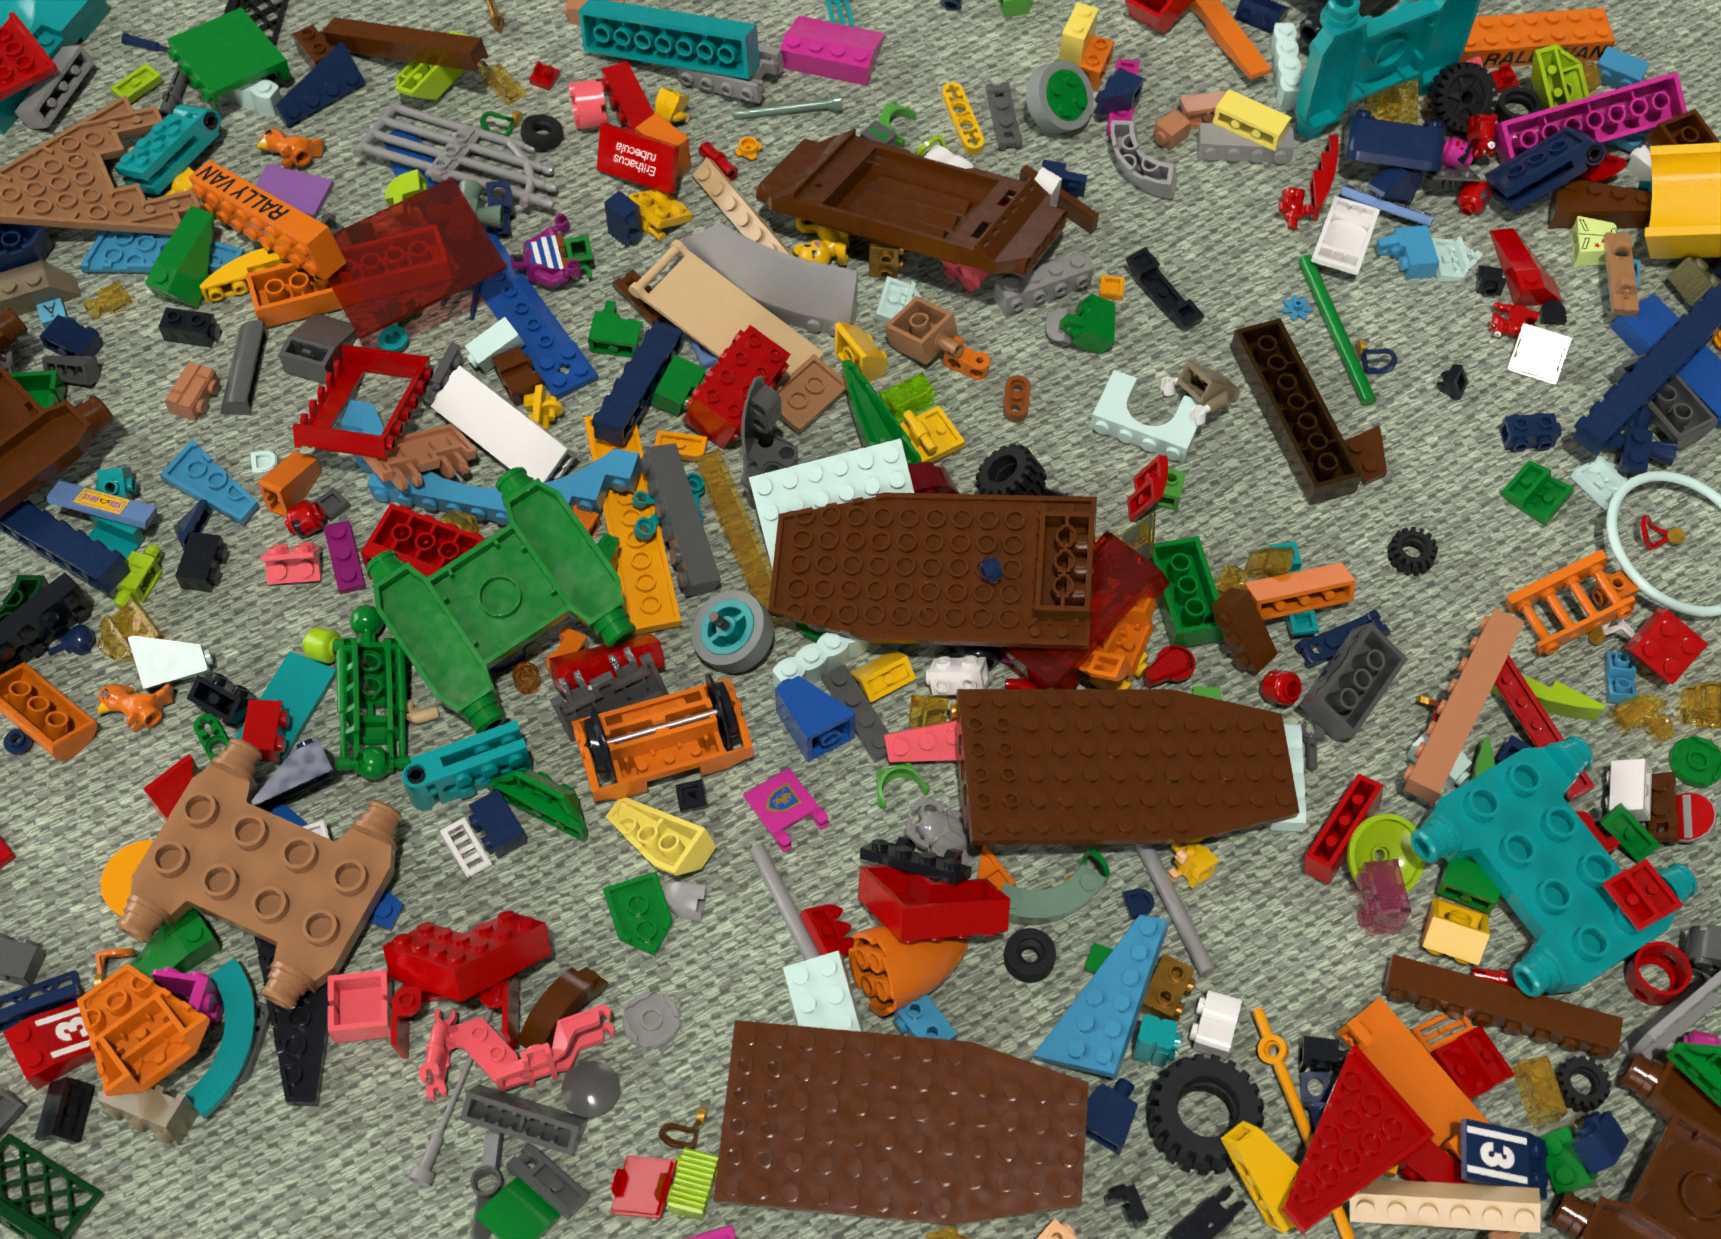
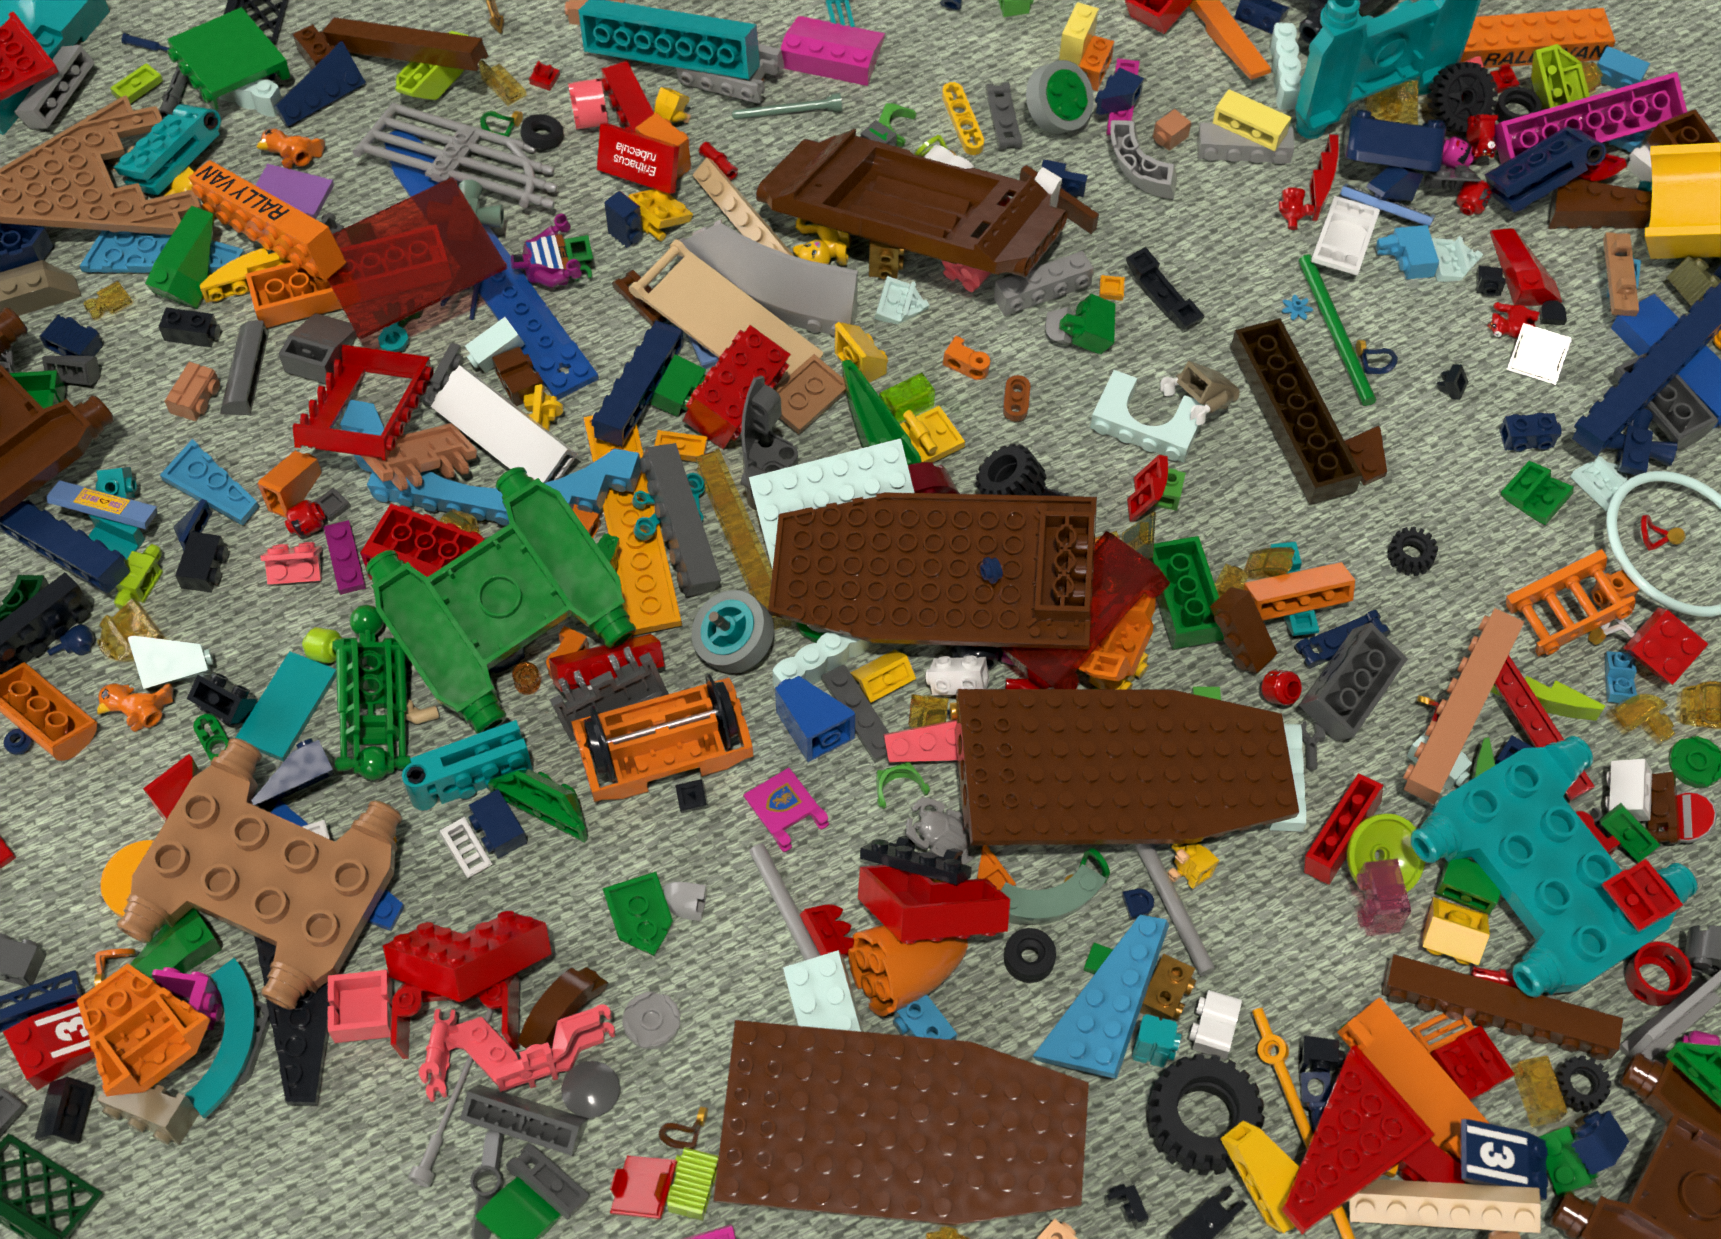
(49, 310): medium azure tile -> none
(263, 462): light aqua tile -> none
(265, 728): red brick -> none
(405, 186): lime brick -> none
(505, 232): dark blue bracket -> none
(613, 334): green hinge -> none
(661, 837): light yellow wedge -> none
(748, 148): light orange plate -> none
(923, 331): medium nougat brick -> none
(1111, 1115): dark blue torso -> none
(1171, 664): red piece -> none
(1200, 107): nougat hinge -> none
(1588, 242): yellowish green torso -> none

